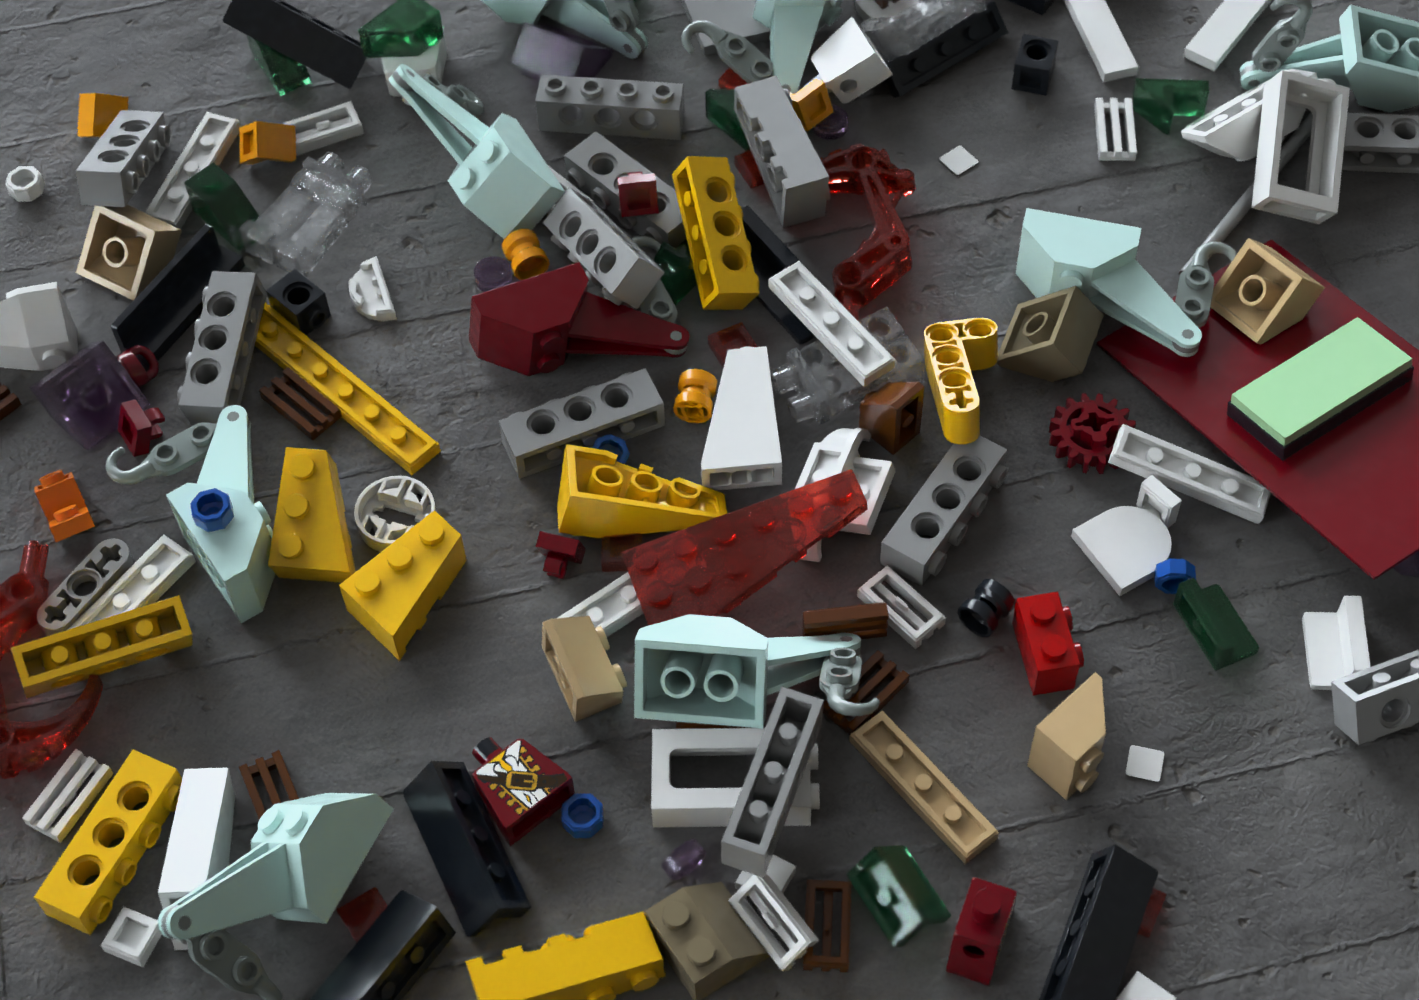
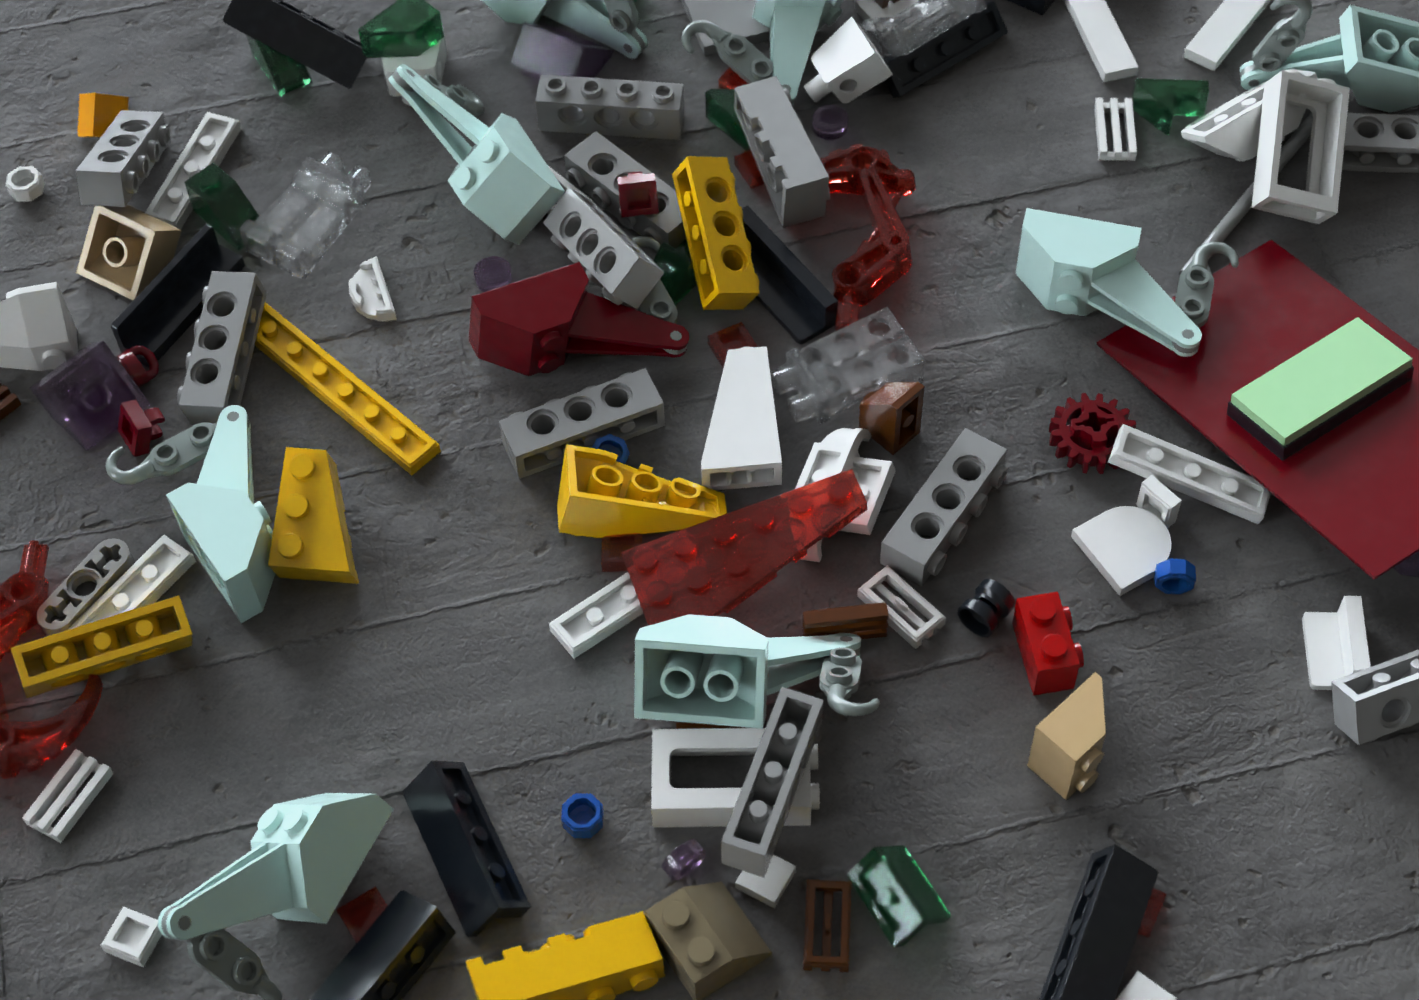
(63, 505): orange slope -> none
(88, 853): yellow brick -> none
(198, 836): white slope -> none
(212, 510): blue tile -> none
(262, 768): reddish brown tile -> none
(267, 142): light orange panel -> none
(282, 385): reddish brown tile -> none
(299, 301): black brick -> none
(326, 132): white tile -> none
(396, 494): white piece -> none
(404, 582): yellow wedge -> none
(519, 786): torso -> none
(525, 254): light orange wheel -> none
(558, 552): dark red tile -> none
(582, 666): tan slope -> none
(695, 396): light orange wheel -> none
(786, 911): white tile -> none
(812, 104): light orange panel -> none
(831, 323): white tile -> none
(886, 670): reddish brown tile -> none
(924, 787): tan tile -> none
(951, 354): yellow beam -> none
(958, 160): white sticker -> none
(984, 925): dark red torso -> none
(1034, 64): black brick -> none
(1051, 335): dark tan slope -> none
(1145, 763): white sticker -> none
(1214, 624): clear green panel -> none
(1263, 292): tan slope -> none

